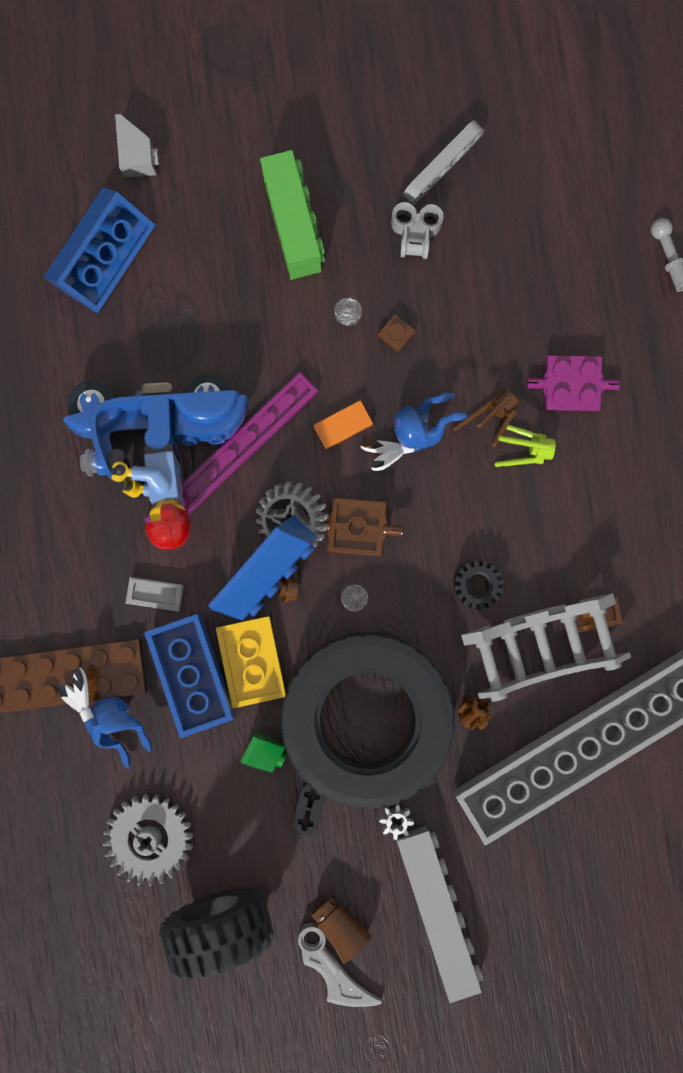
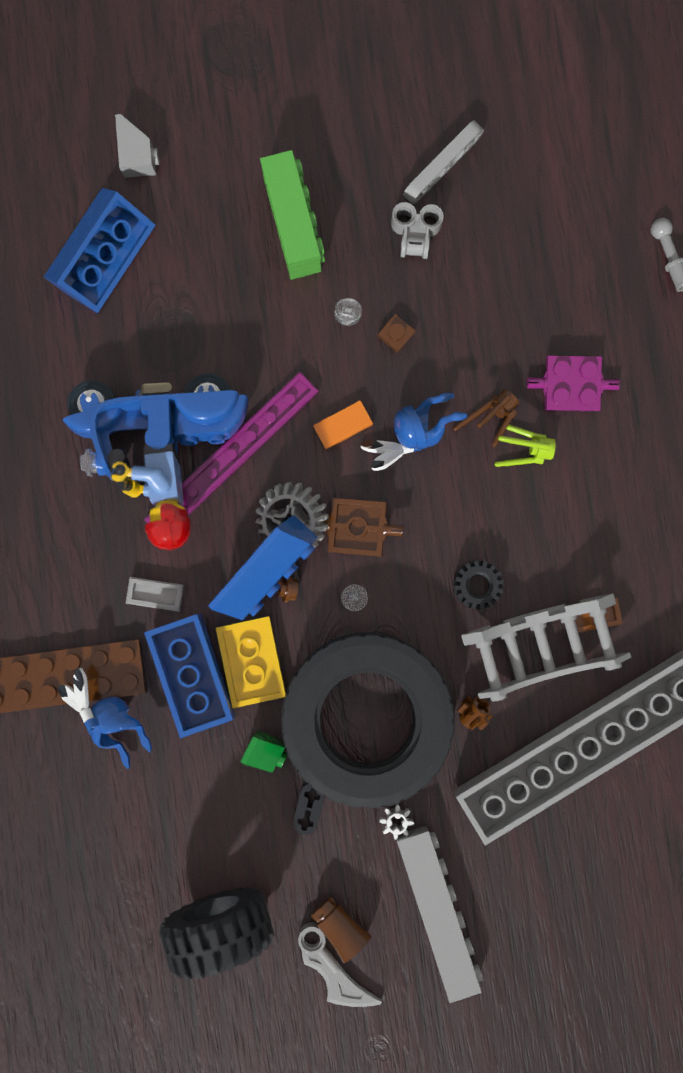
(167, 856): light grey gear -> none

